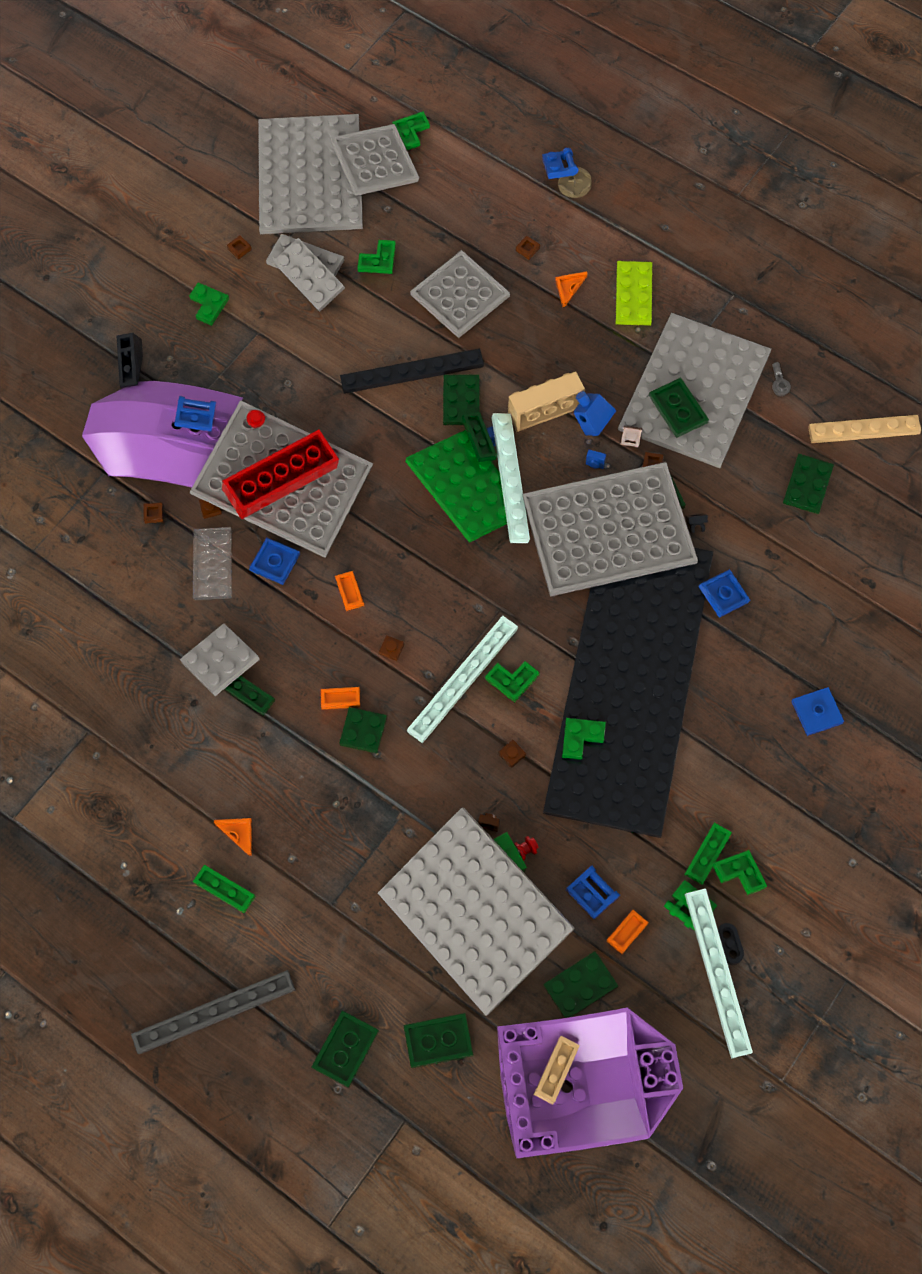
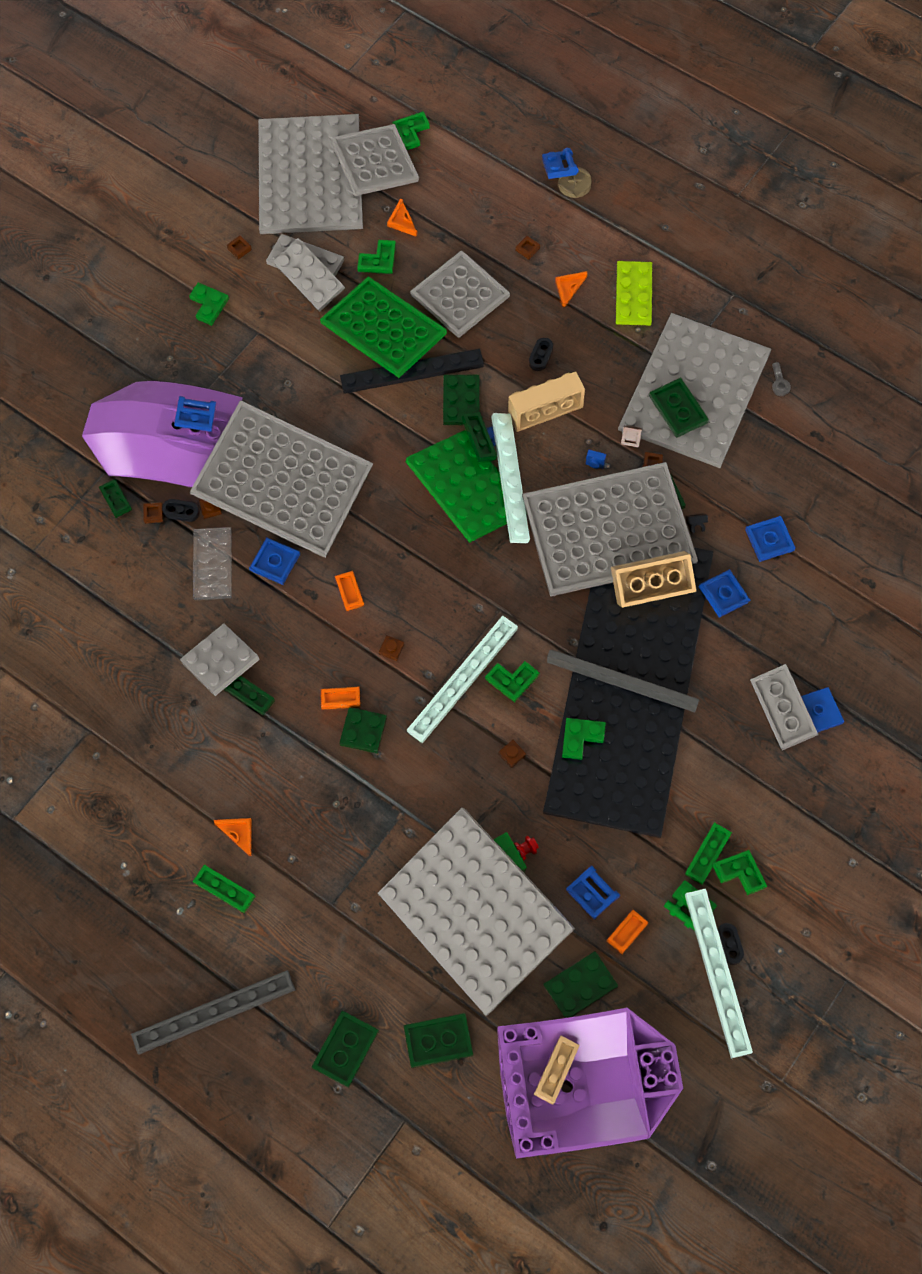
(115, 498): none -> dark green plate
(129, 359): black slope -> none
(181, 511): none -> black plate
(255, 418): red plate -> none
(280, 474): red brick -> none
(383, 326): none -> green plate
(401, 220): none -> orange tile
(489, 822): reddish brown plate -> none
(540, 355): none -> black plate
(593, 413): blue torso -> none
(622, 680): none -> dark grey tile
(653, 579): none -> tan brick
(770, 538): none -> blue plate
(784, 707): none -> light grey plate
(808, 483): dark green plate -> none
(864, 429): tan plate -> none

